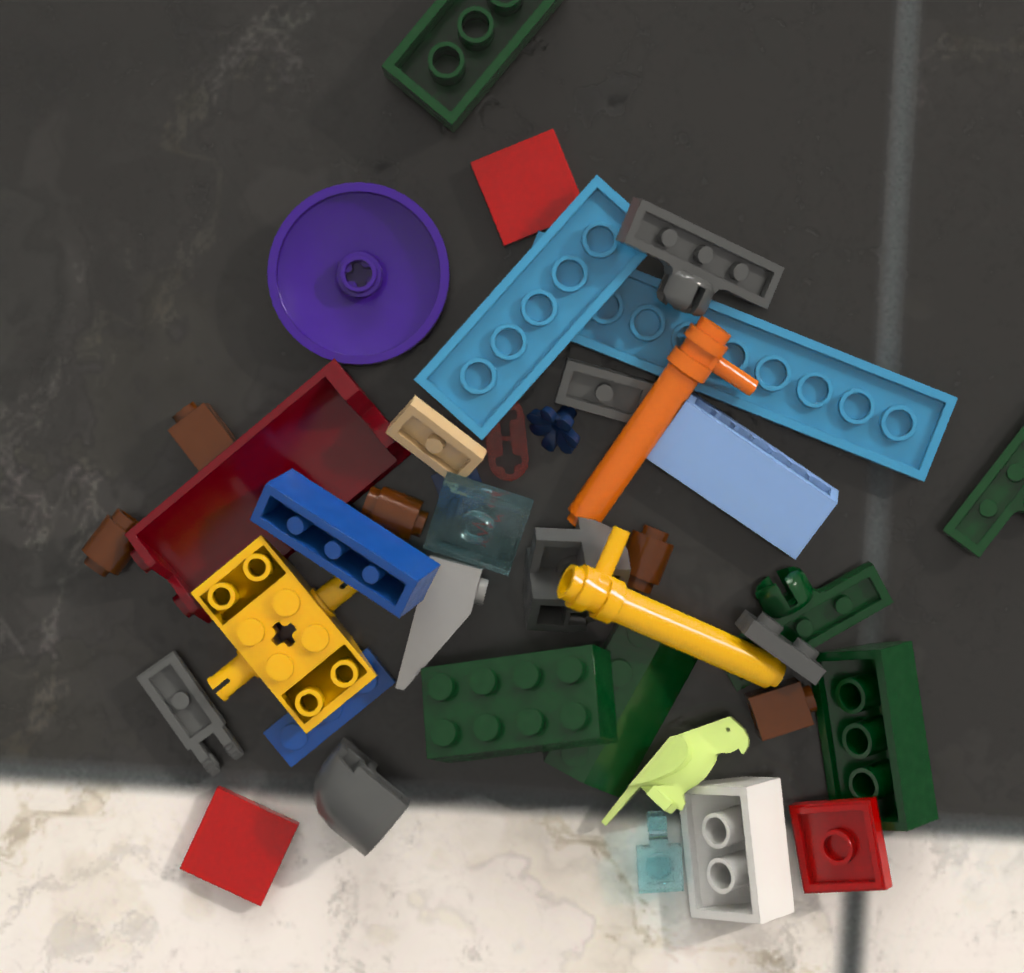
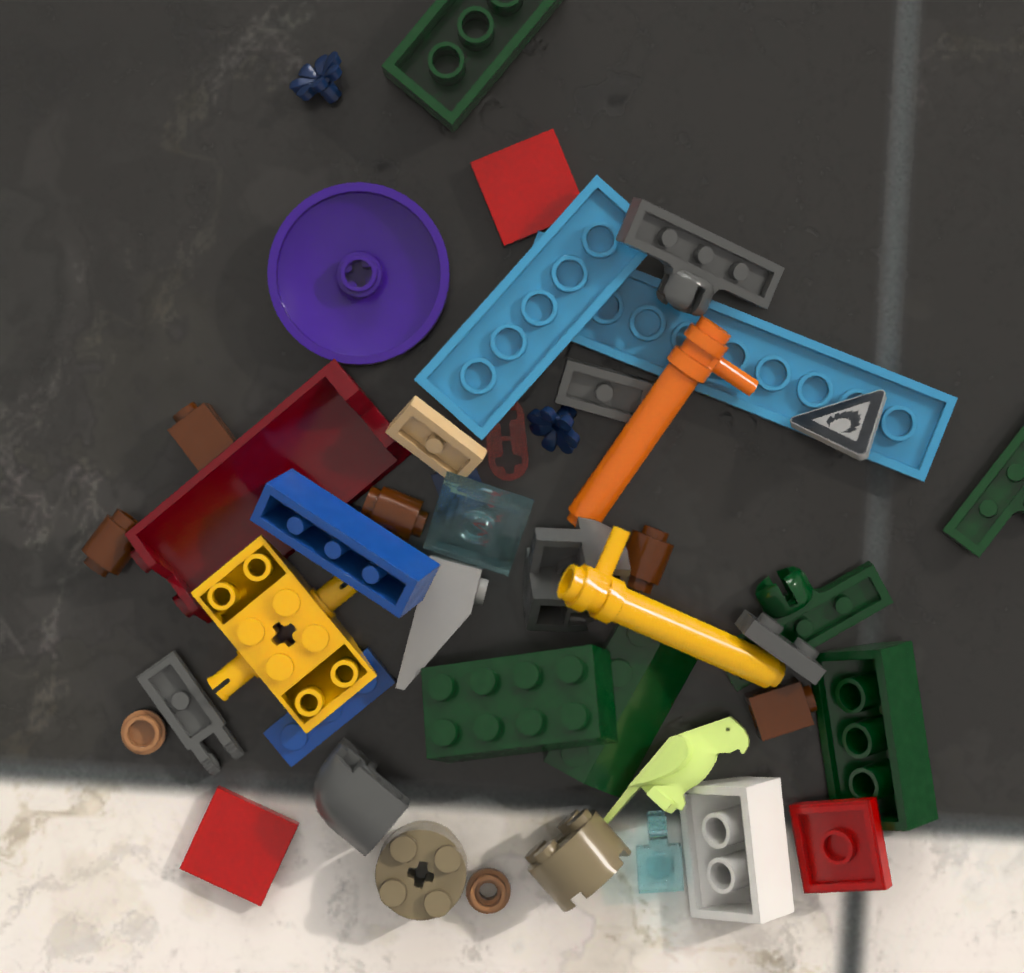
(143, 732): none -> medium nougat plate
(319, 79): none -> dark blue plant
(416, 896): none -> dark tan brick
(488, 904): none -> medium nougat plate
(577, 858): none -> dark tan brick
(744, 475): light blue brick -> none
(845, 424): none -> piece

